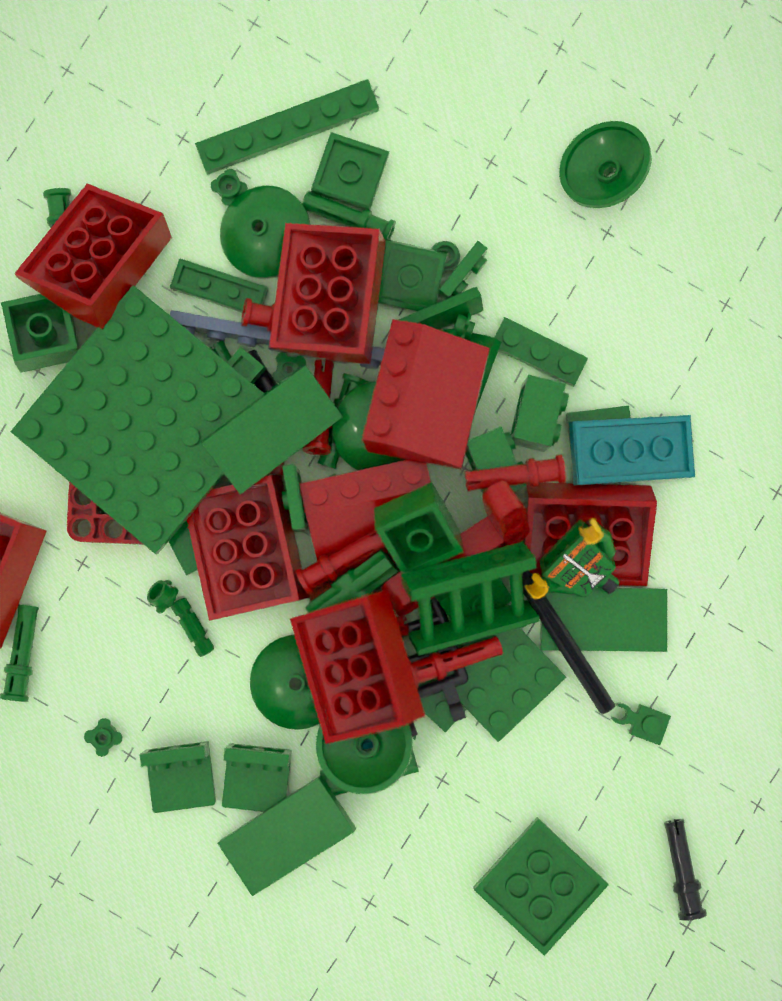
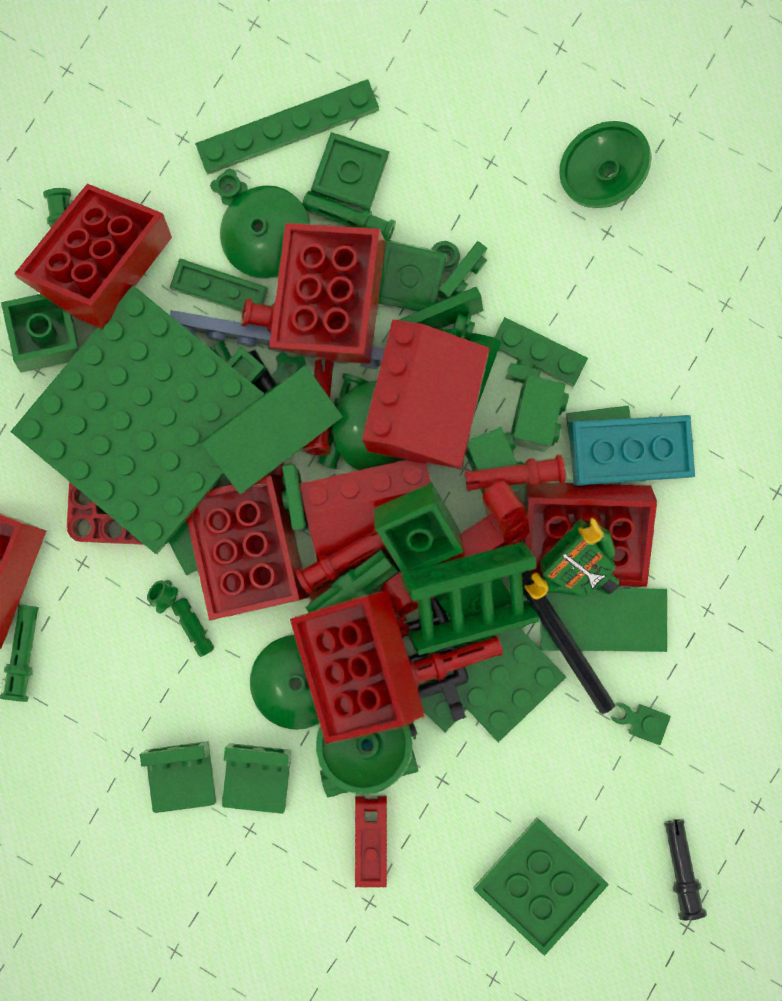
(112, 737): green plate -> none
(287, 835): green tile -> none
(370, 843): none -> red plate
(520, 370): none -> green plate

